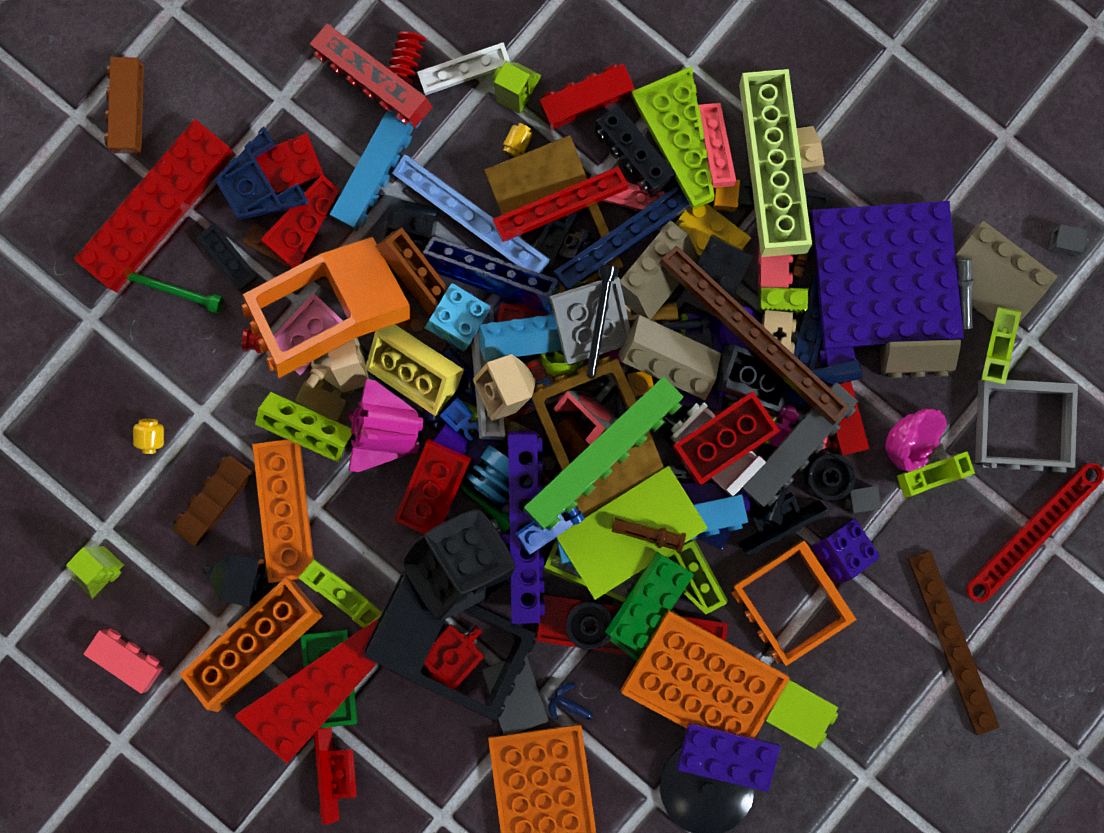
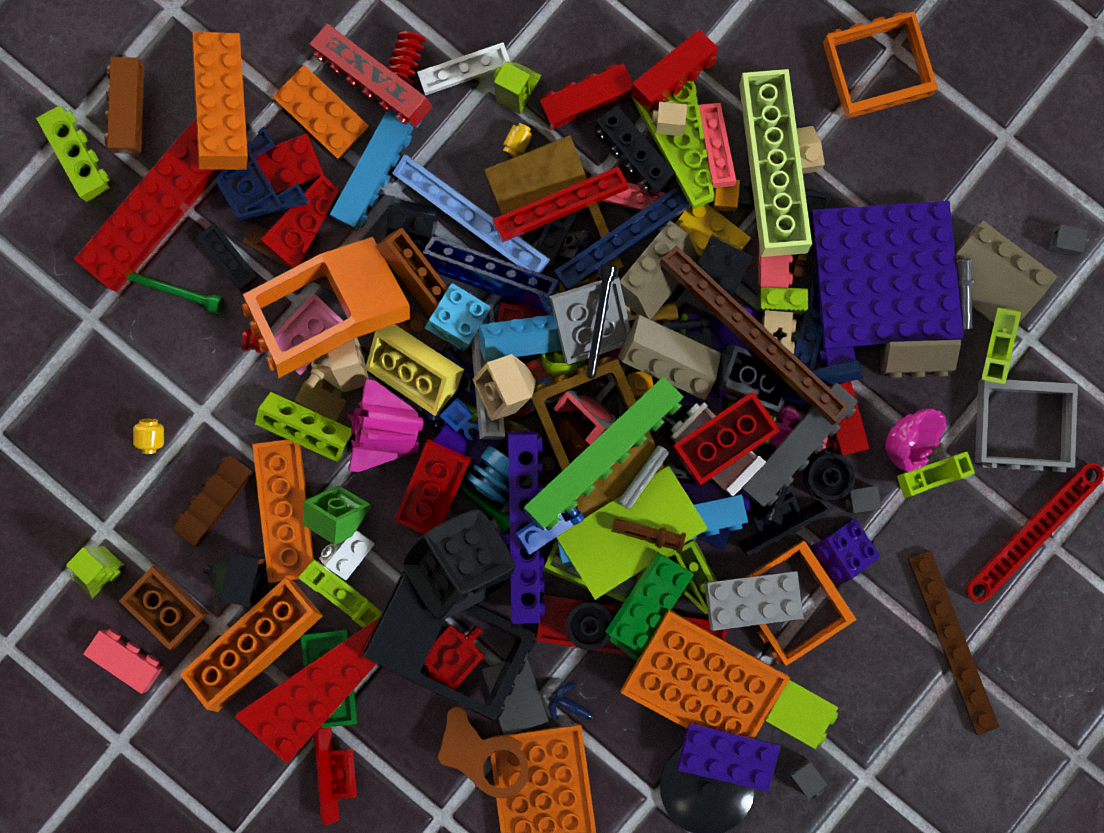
(53, 124): none -> lime brick
(163, 607): none -> dark orange brick
(219, 101): none -> orange brick
(321, 112): none -> orange plate
(334, 514): none -> bright green slope
(346, 555): none -> white bracket
(468, 753): none -> dark orange animal
(643, 477): none -> light grey axle
(670, 118): none -> tan brick
(674, 71): none -> red brick
(753, 600): none -> light grey plate
(808, 779): none -> dark grey brick
(879, 26): none -> orange window

